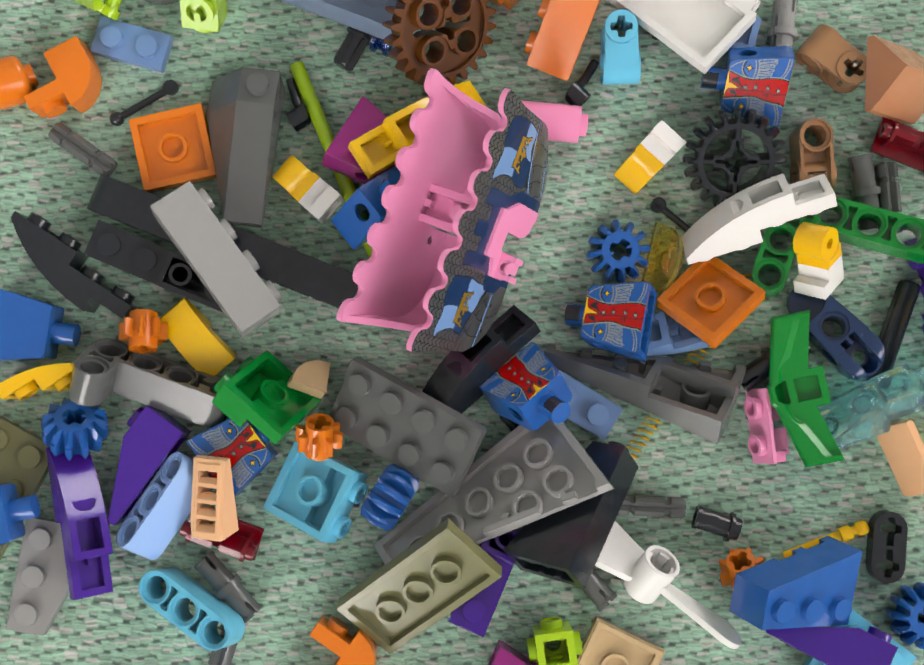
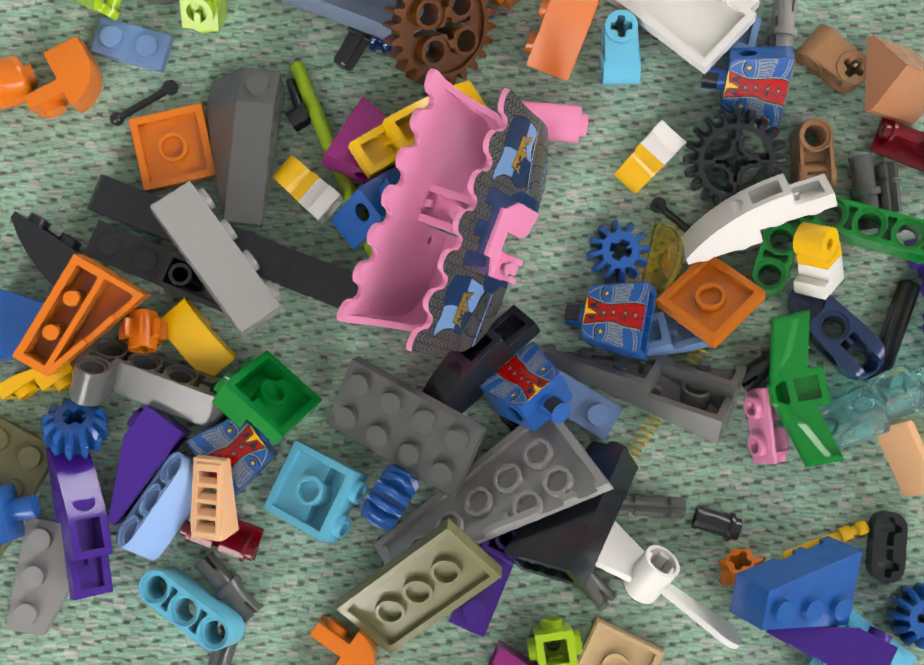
(76, 314): none -> orange wedge
(82, 149): dark grey axle -> none
(311, 378): tan tile -> none
(319, 437): orange gear -> none
(577, 94): black hand -> none

